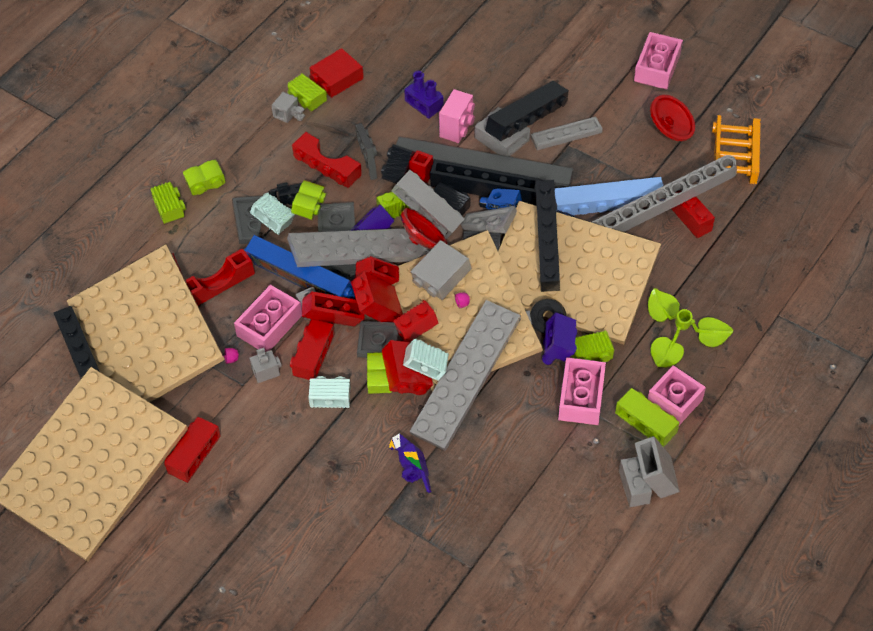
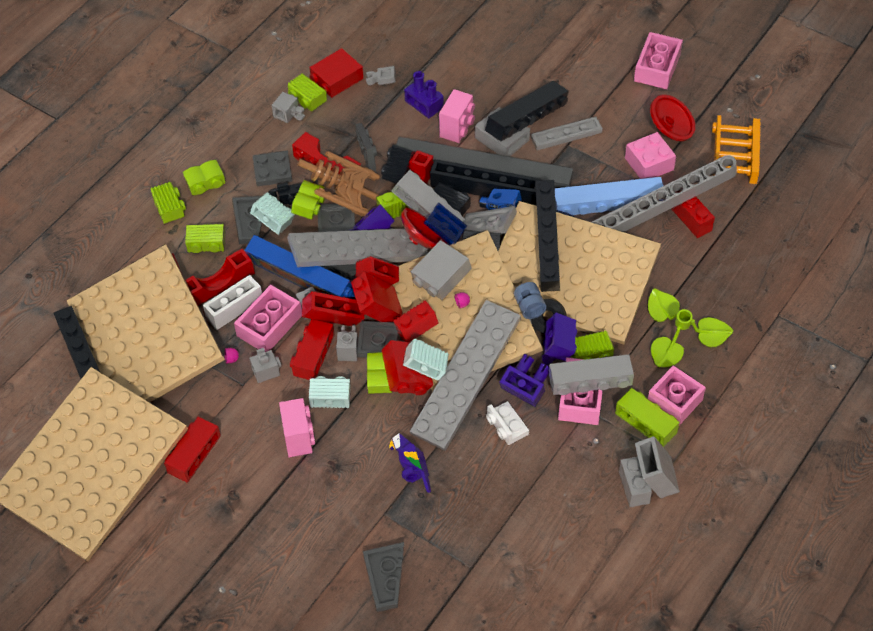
(205, 238): none -> lime brick
(232, 302): none -> white brick
(272, 168): none -> dark grey plate
(297, 427): none -> bright pink brick
(347, 183): none -> medium nougat bar
(347, 344): none -> light grey brick
(383, 76): none -> light grey plate
(384, 574): none -> dark grey wing
(445, 224): none -> clear blue plate
(507, 422): none -> white bracket
(523, 386): none -> dark purple brick
(529, 300): none -> sand blue wheel
(591, 374): none -> light grey brick
(650, 156): none -> bright pink brick

